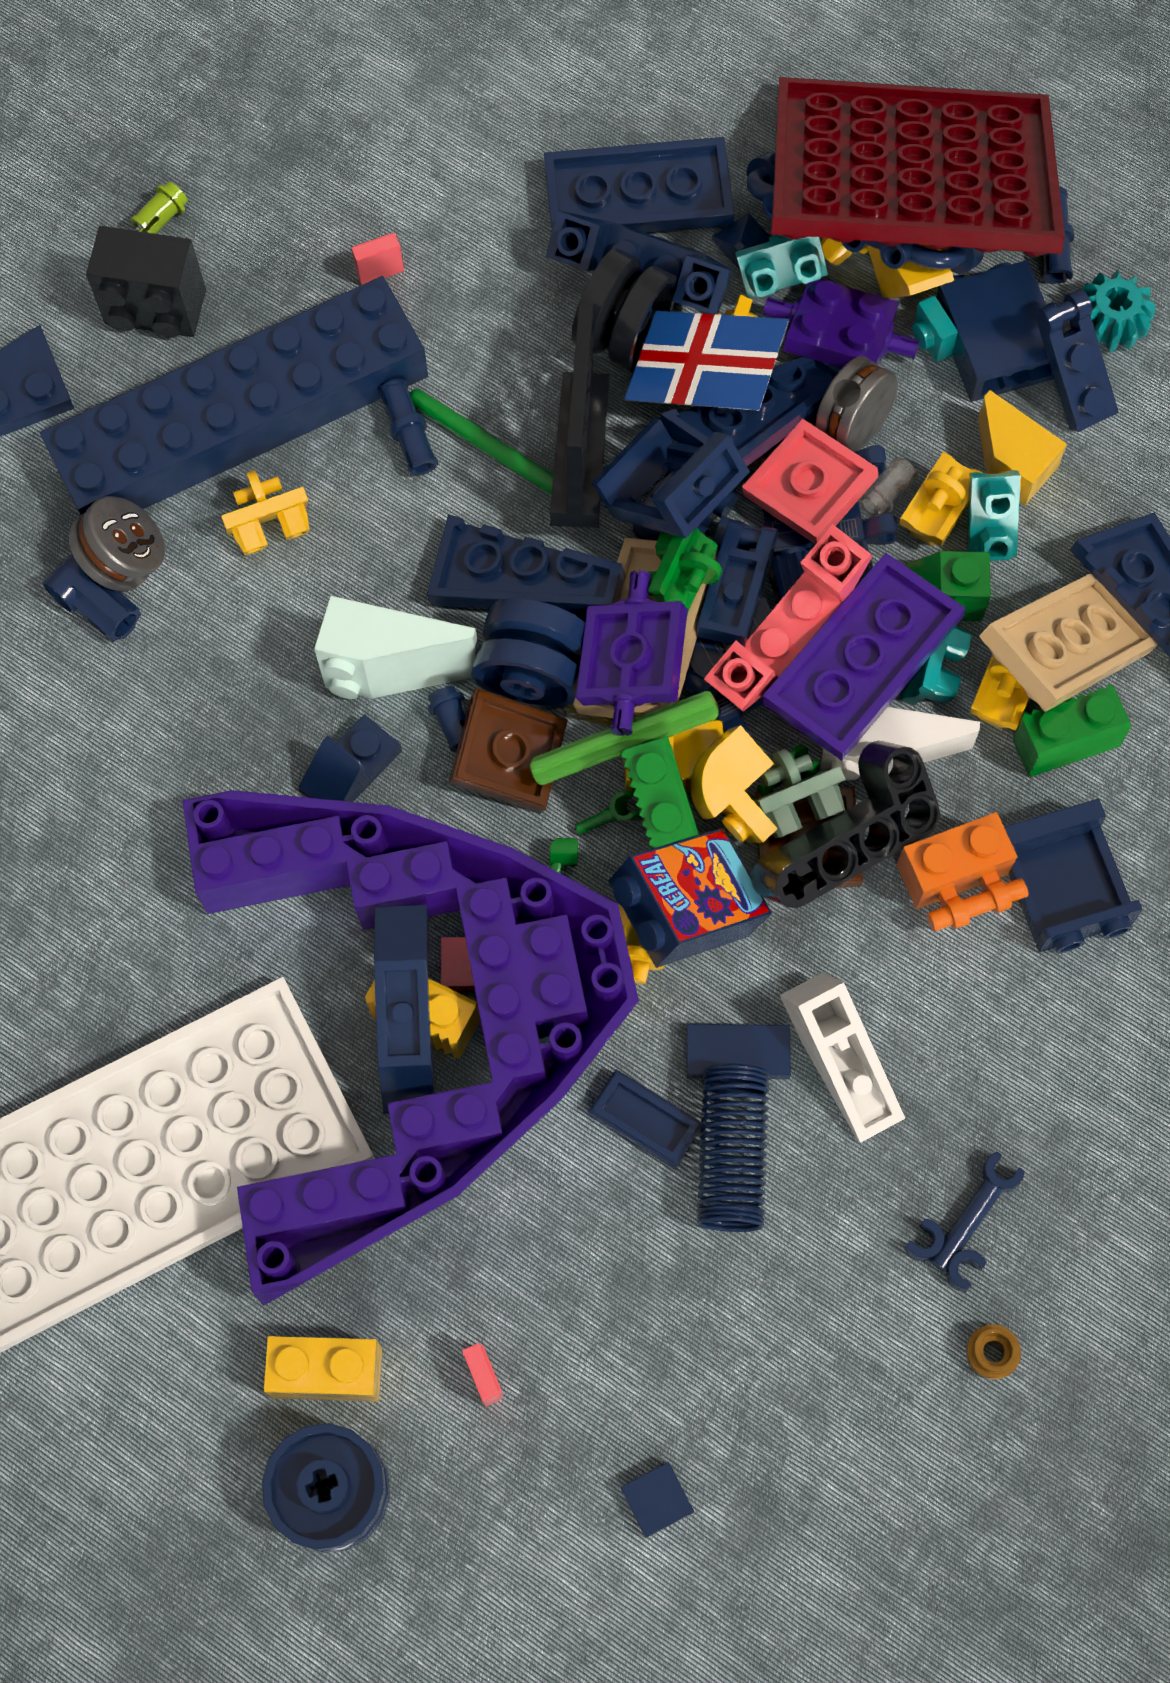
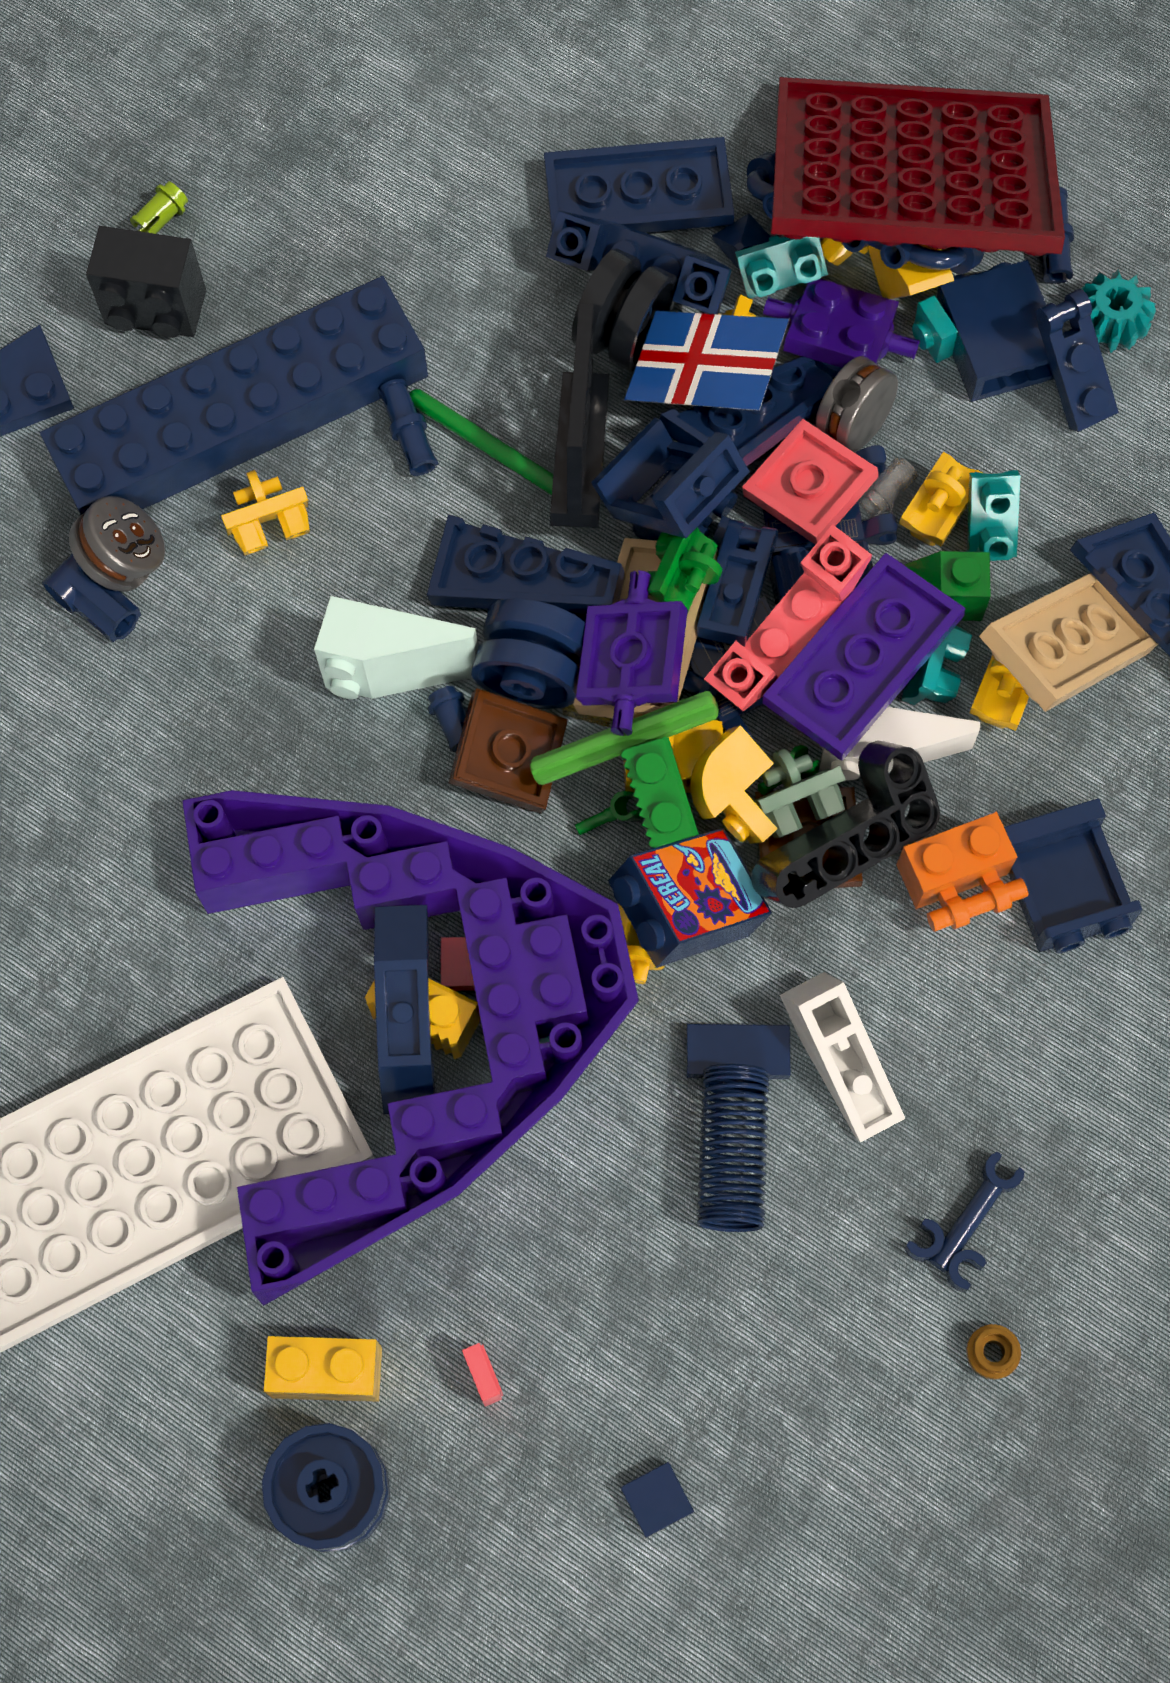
(350, 765): dark blue slope -> none
(378, 258): coral tile -> none
(563, 853): green hand -> none
(645, 1119): dark blue tile -> none
(1017, 443): yellow slope -> none
(1071, 731): green brick -> none

